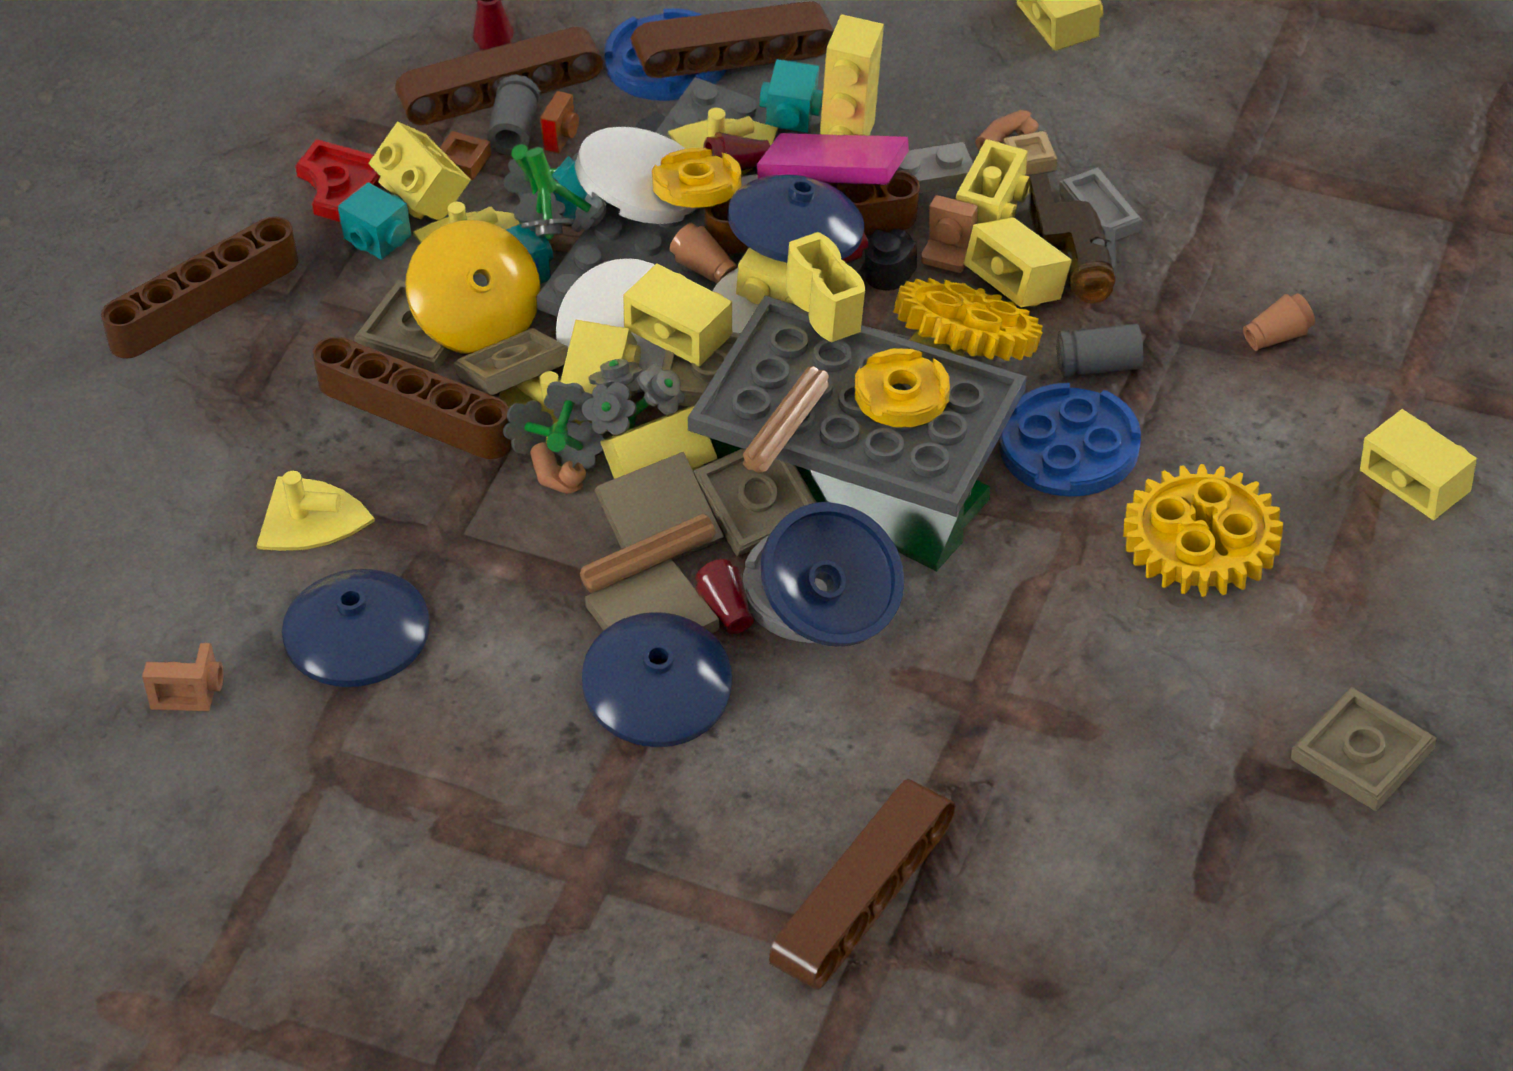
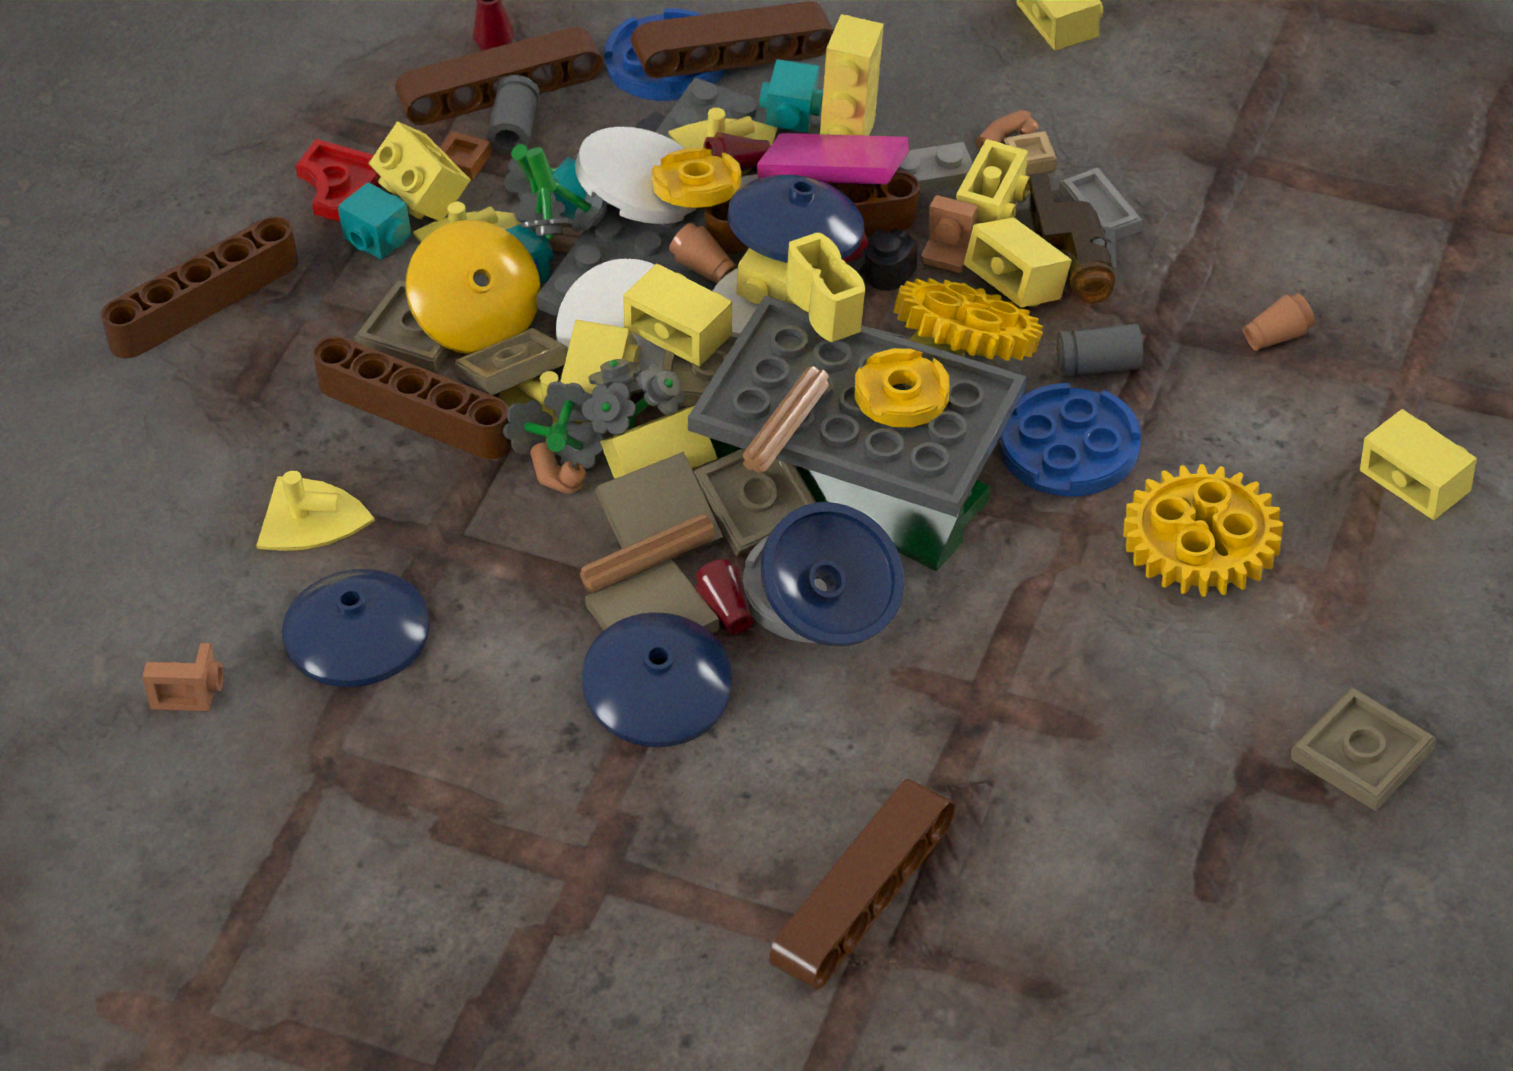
(558, 122): dark orange plate -> none

